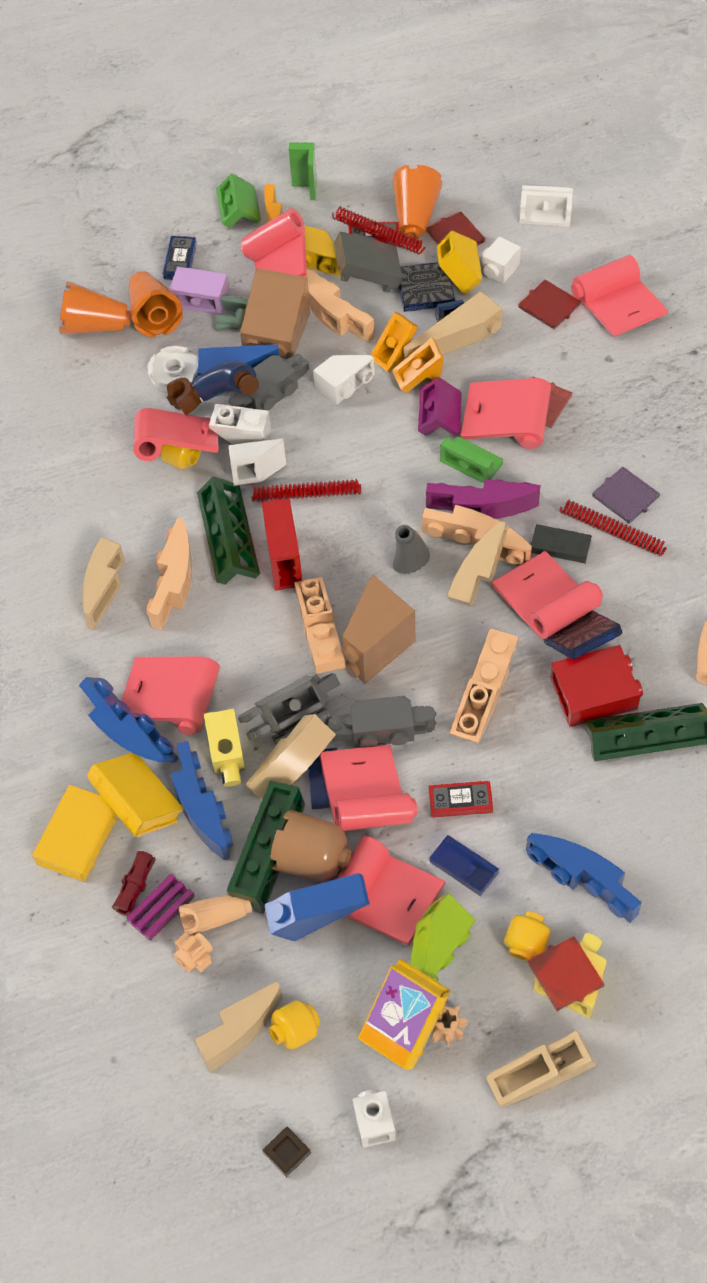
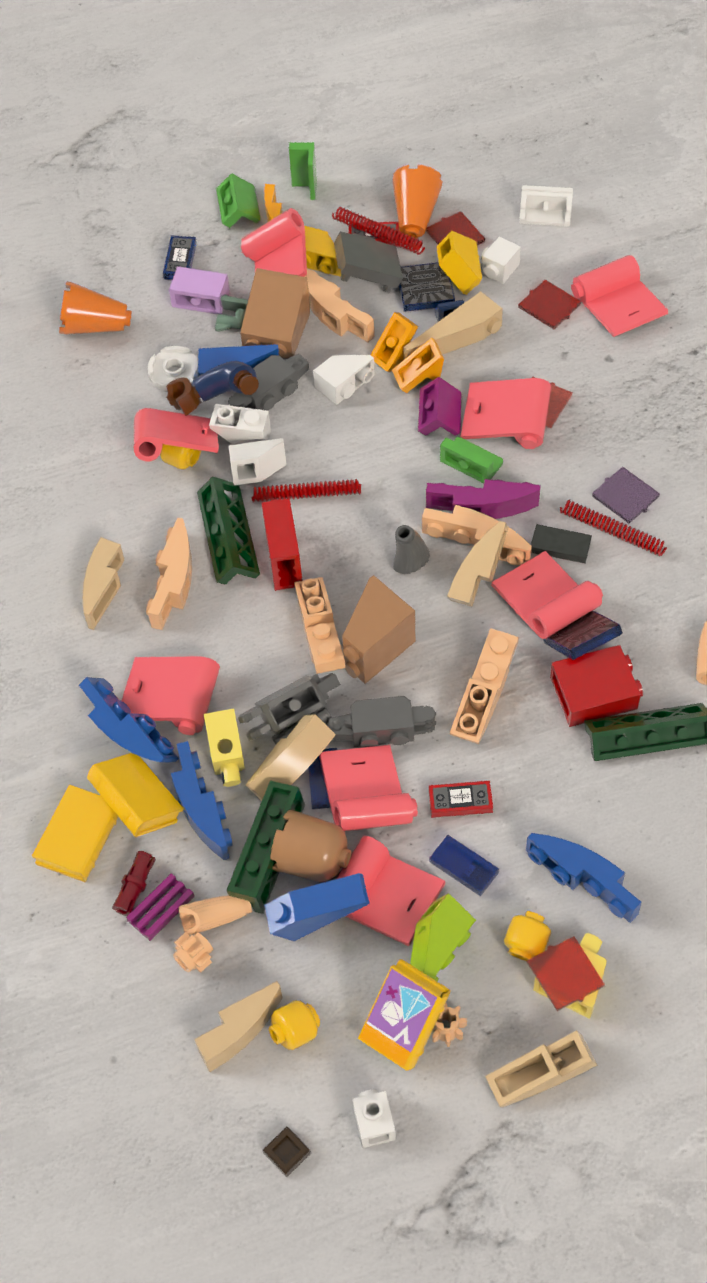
(153, 305): orange cone -> none

